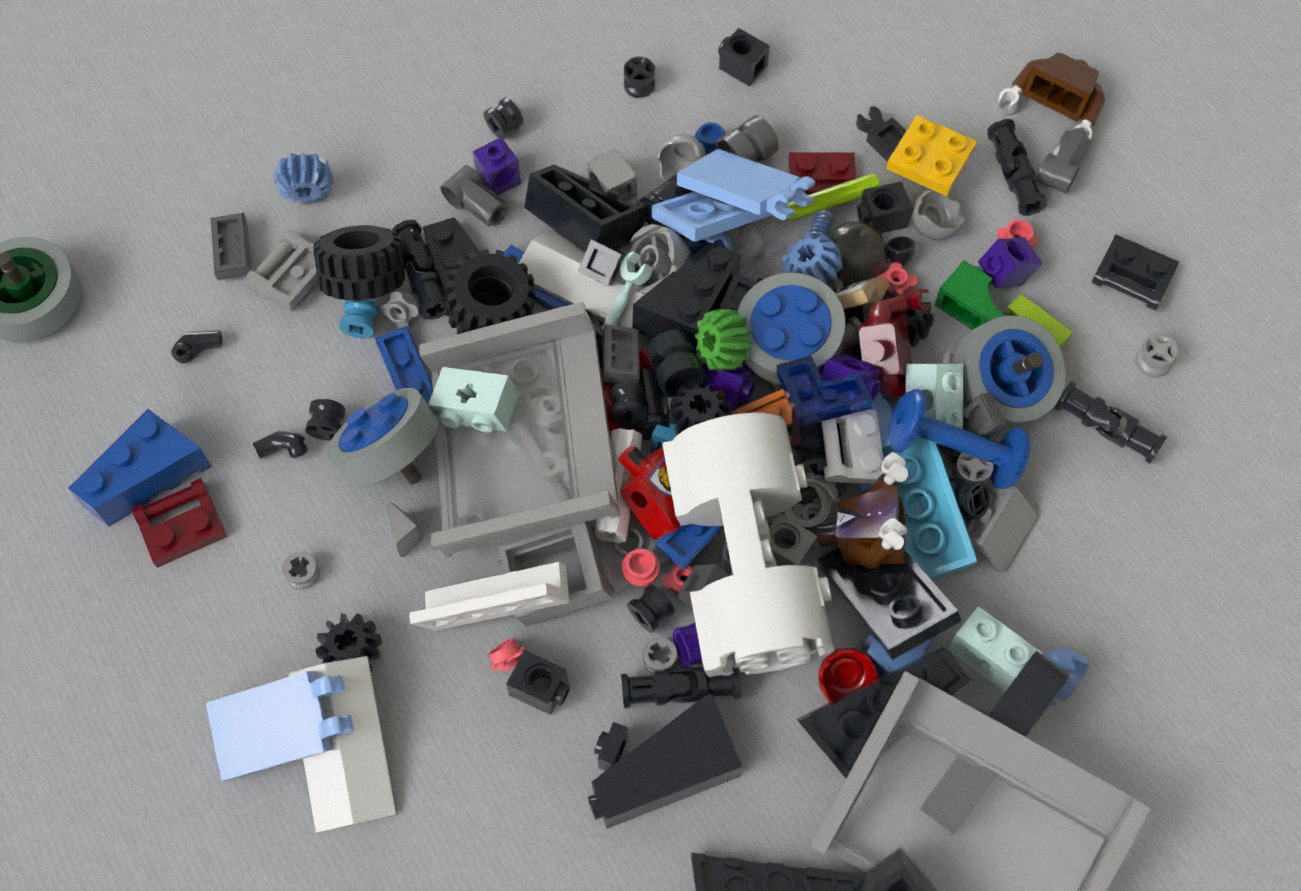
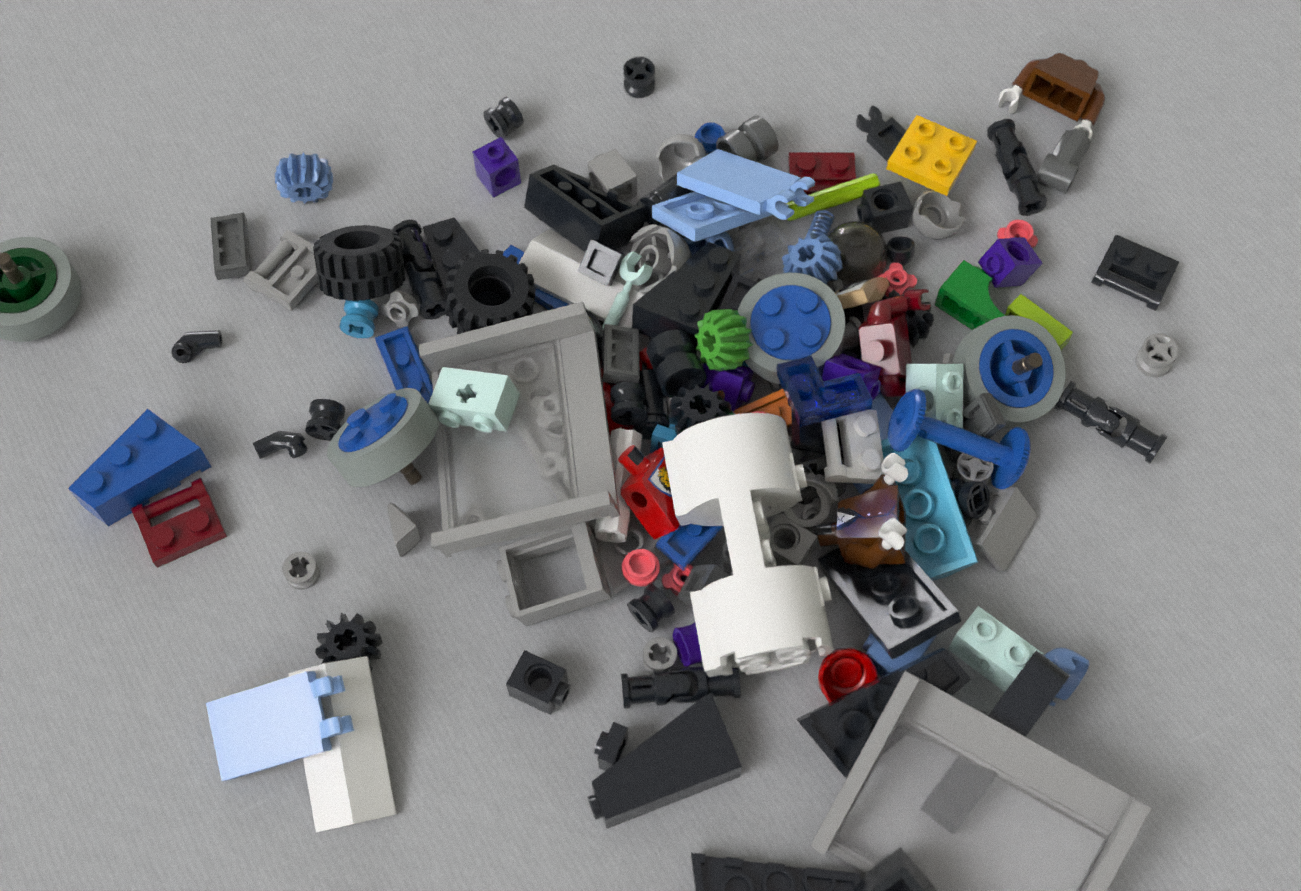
(469, 191): dark grey piece -> none
(494, 597): white fence -> none
(506, 655): coral plate -> none
(743, 56): black brick -> none

